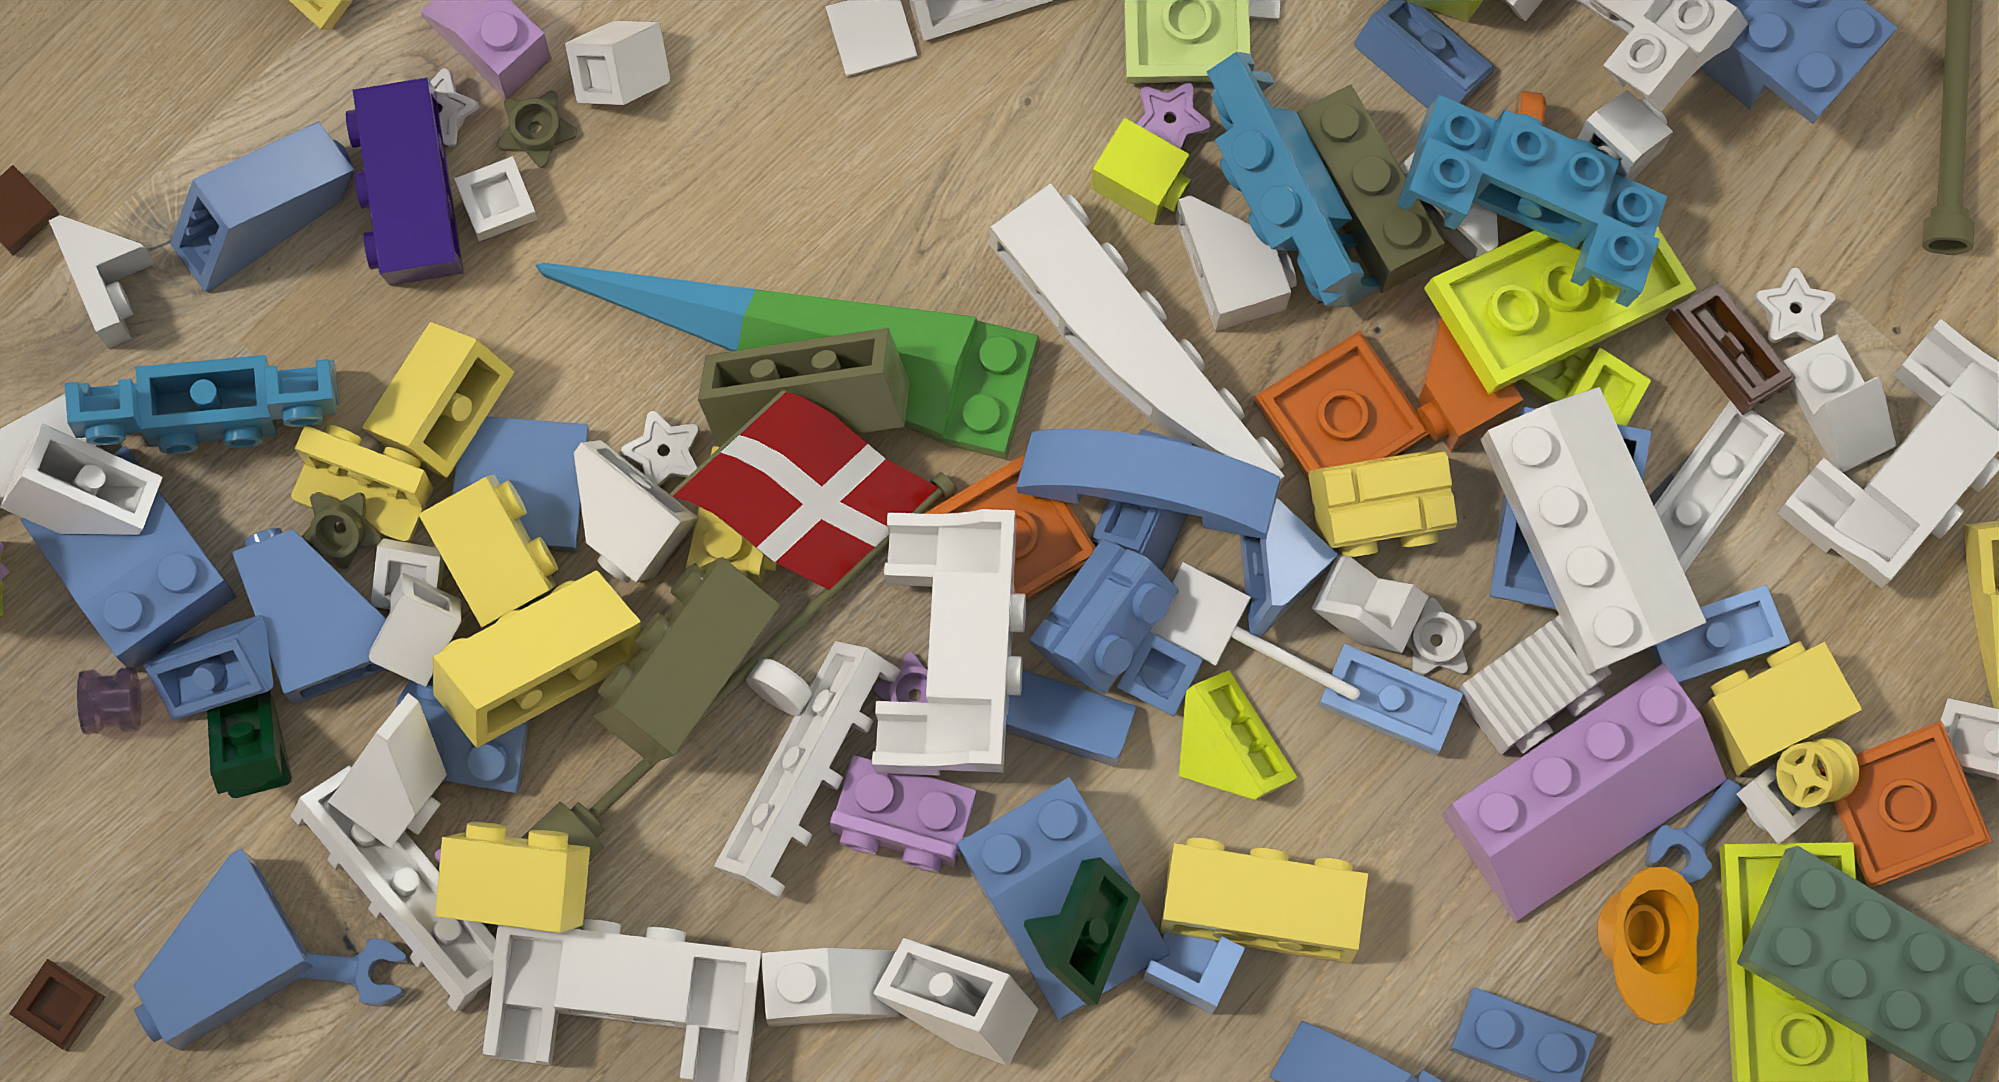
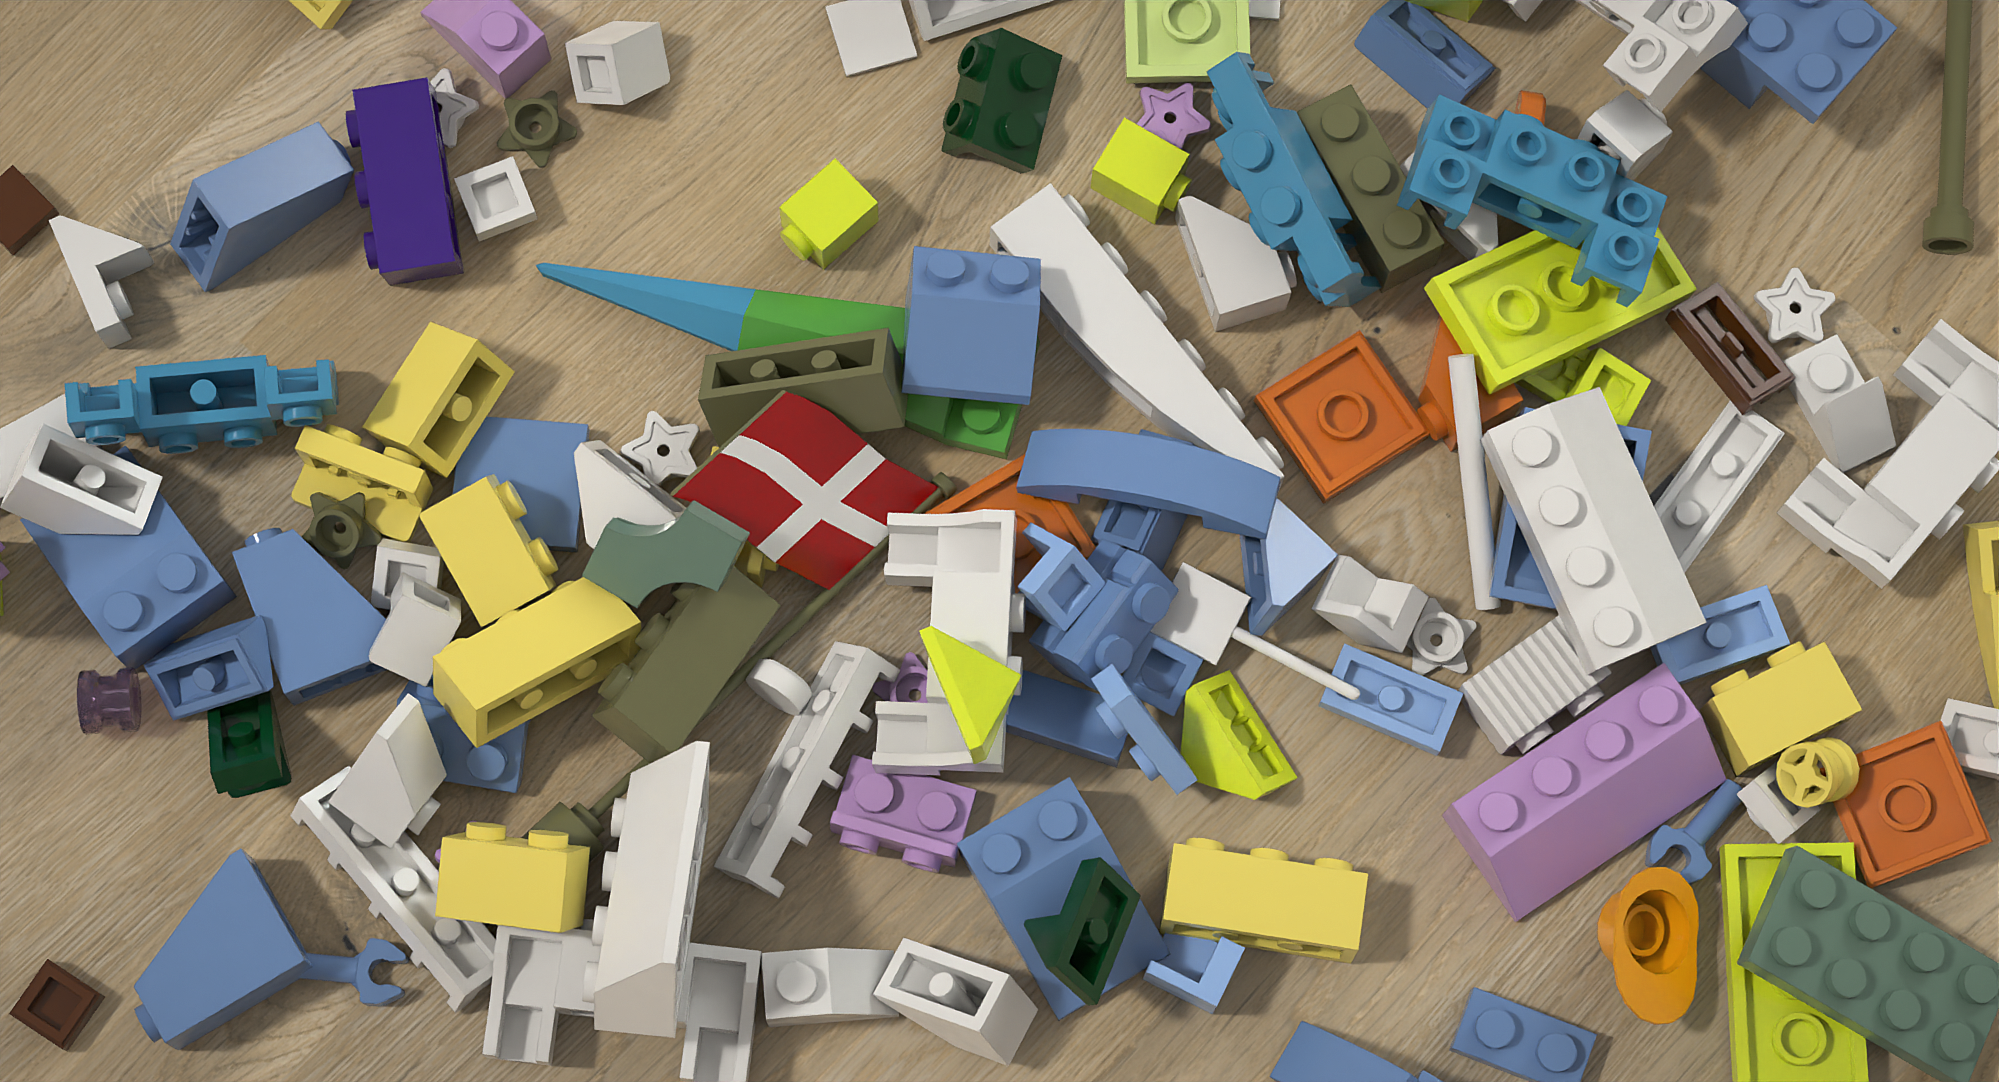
(641, 558): none -> sand green tile
(651, 896): none -> white slope
(827, 215): none -> neon yellow brick
(971, 325): none -> medium blue slope
(974, 688): none -> neon yellow slope
(1001, 99): none -> dark green bracket
(1060, 582): none -> light blue panel
(1154, 749): none -> light blue plate
(1383, 500): light yellow brick -> none
(1473, 477): none -> white bar

